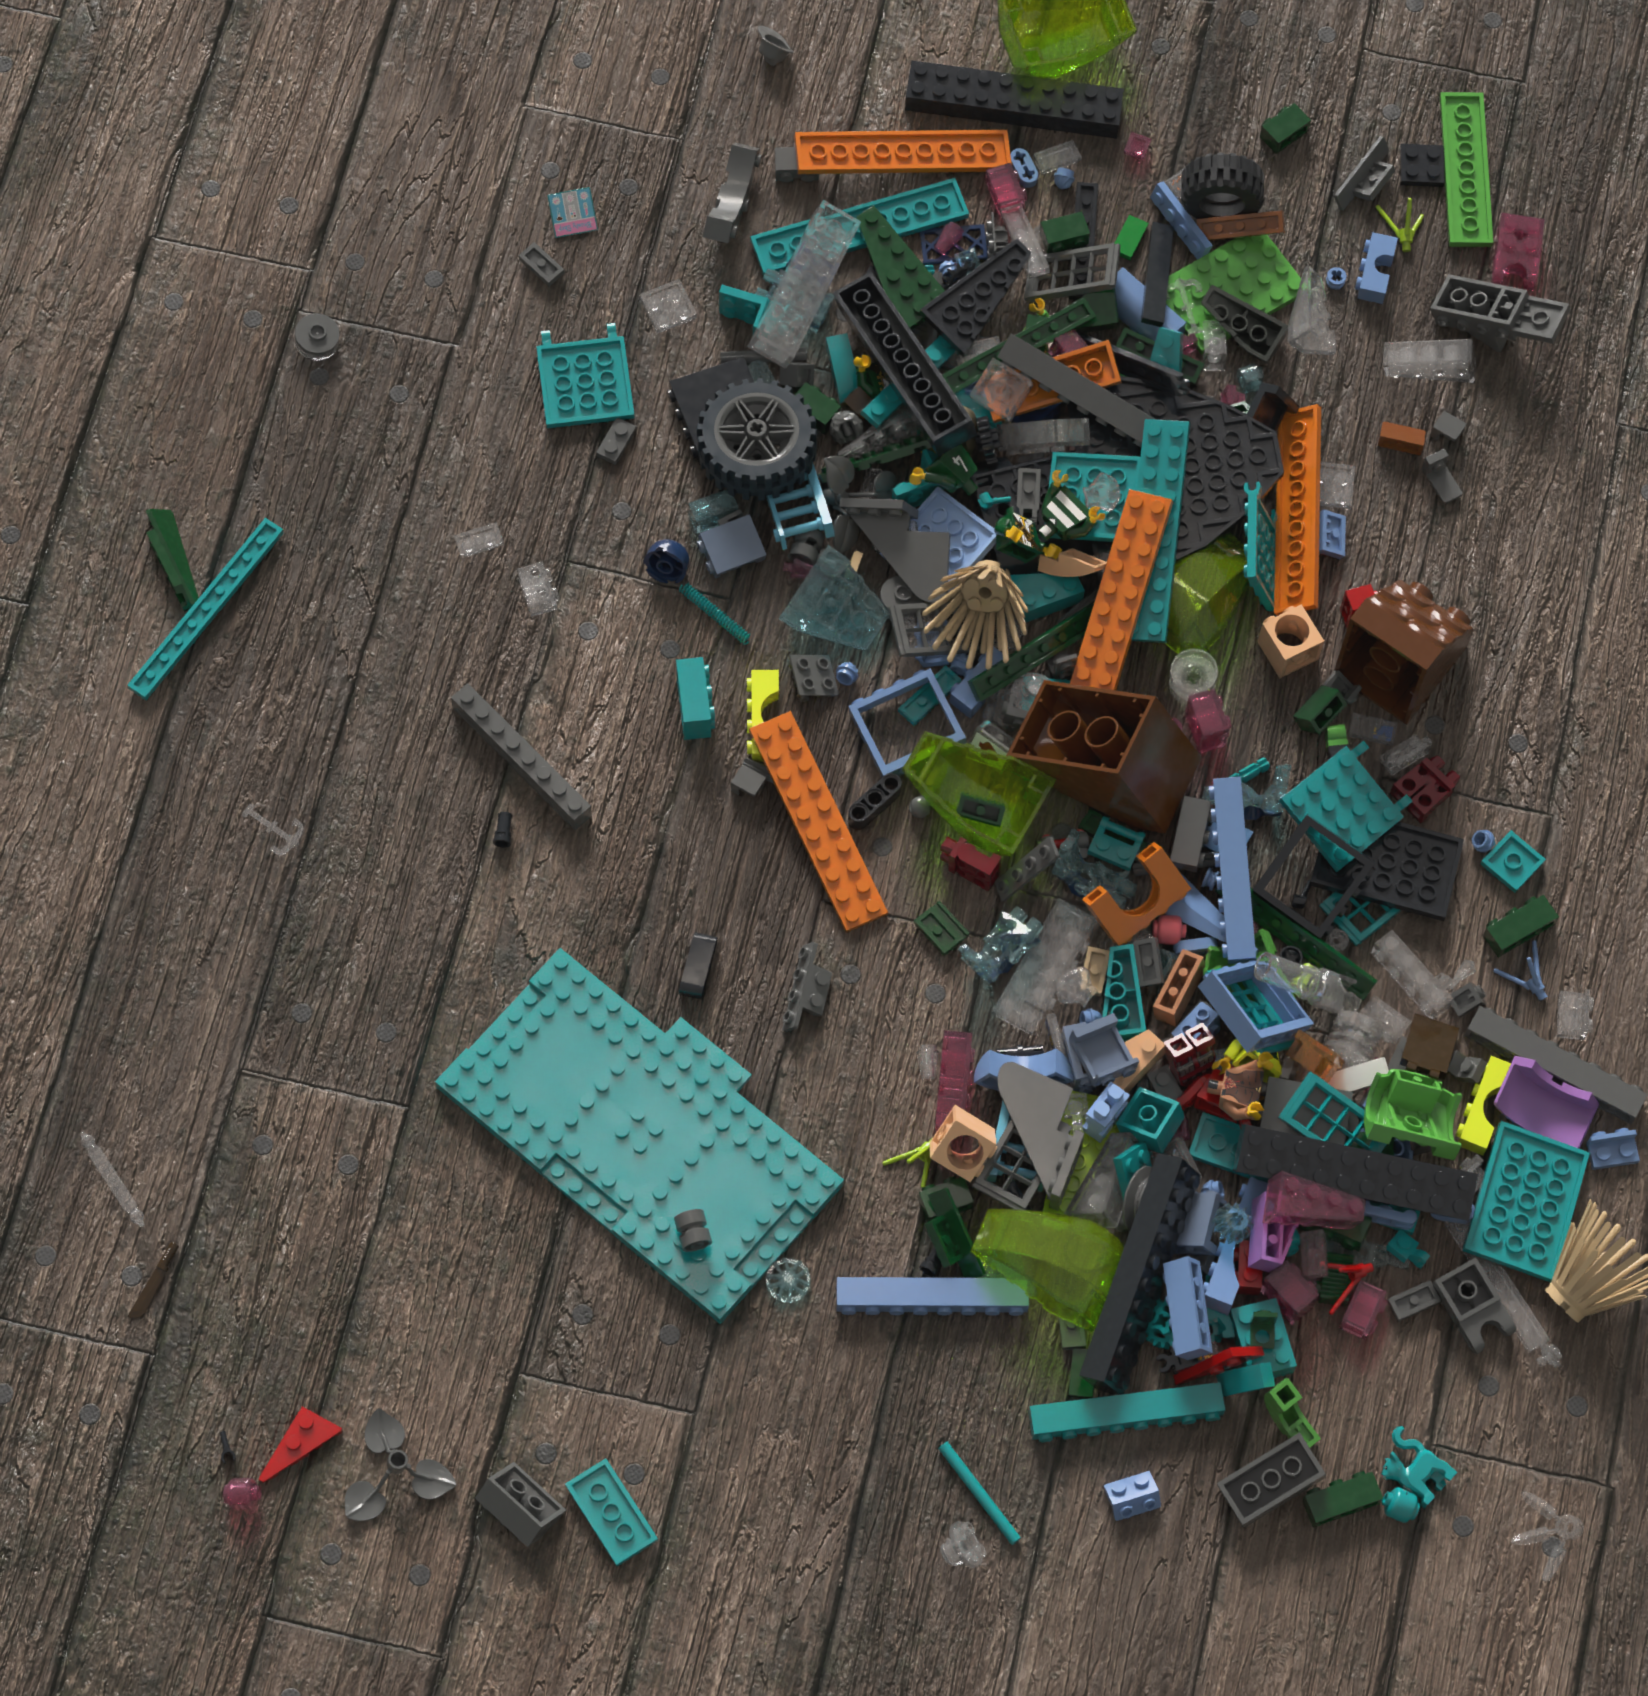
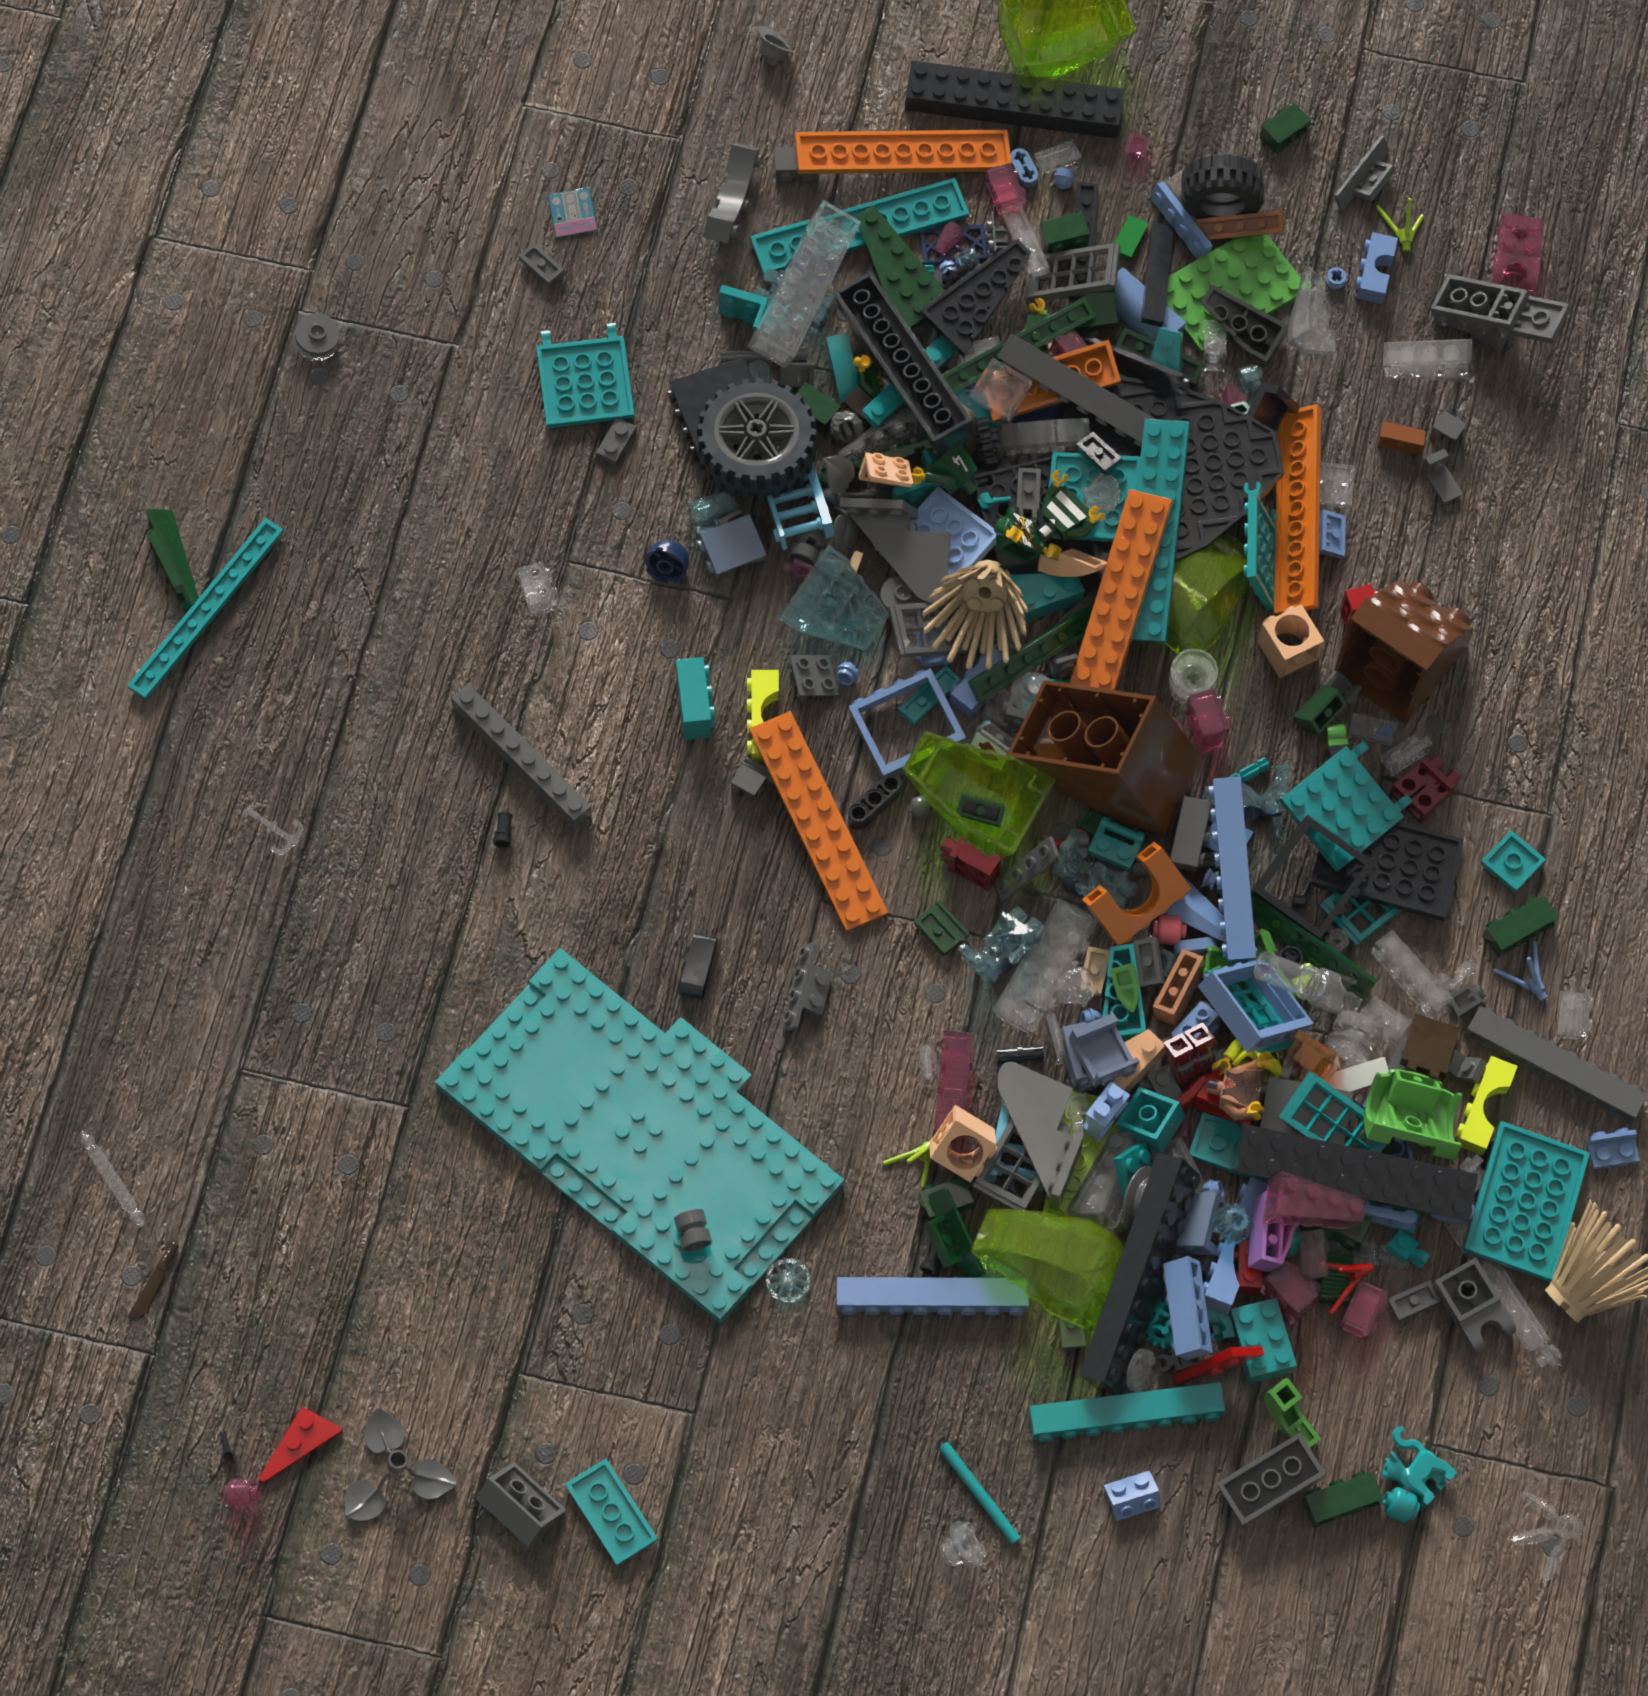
(478, 540): clear plate -> none
(668, 306): clear plate -> none
(712, 608): teal piece -> none
(886, 470): none -> light nougat bracket
(958, 665): medium blue plate -> none
(1050, 1064): medium blue brick -> none
(1078, 1386): dark green tile -> none
(1099, 453): none -> plate
(1126, 985): none -> bright green plate
(1140, 1371): none -> clear wheel
(1180, 285): clear piece -> none
(1189, 343): clear pink plate -> none
(1246, 1379): teal slope -> none
(1265, 1321): dark green bracket -> none
(1422, 165): black plate -> none
(1466, 169): bright green plate -> none
(1483, 840): medium blue plate -> none
(1544, 1107): medium lavender panel -> none

